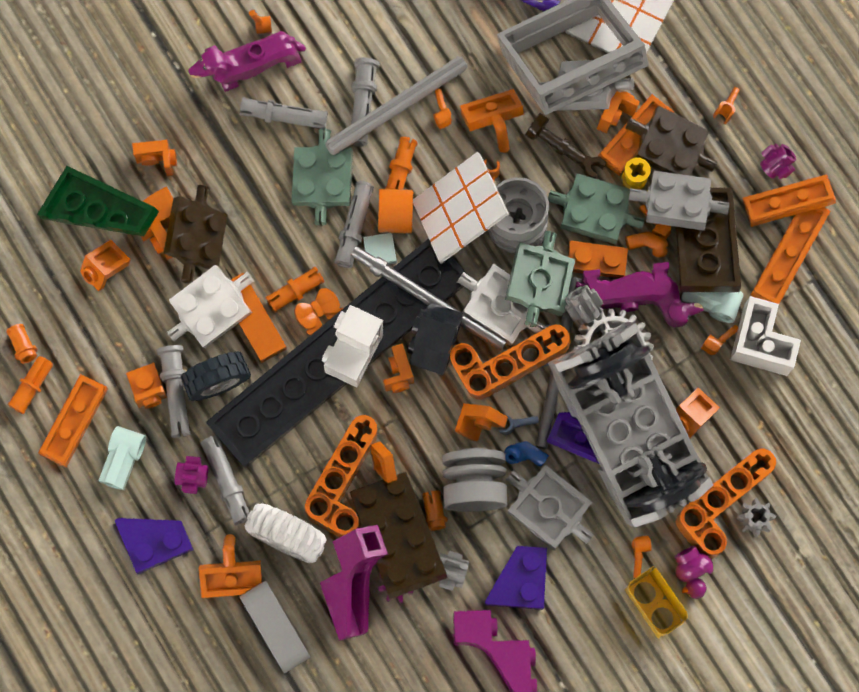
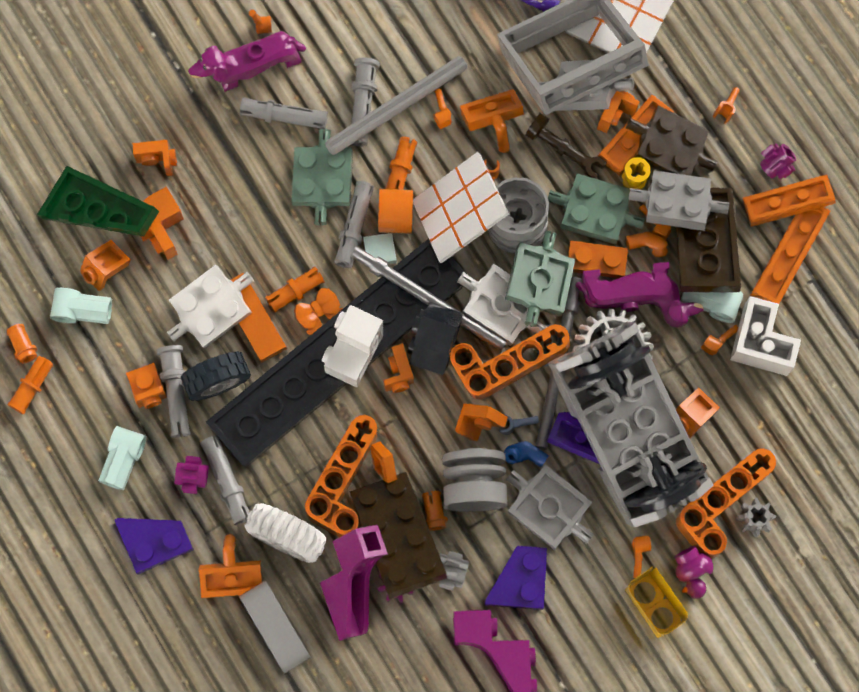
(72, 305): none -> light aqua piece
(73, 420): orange tile -> none
(195, 233): dark brown plate -> none
(583, 304): light grey gear -> none

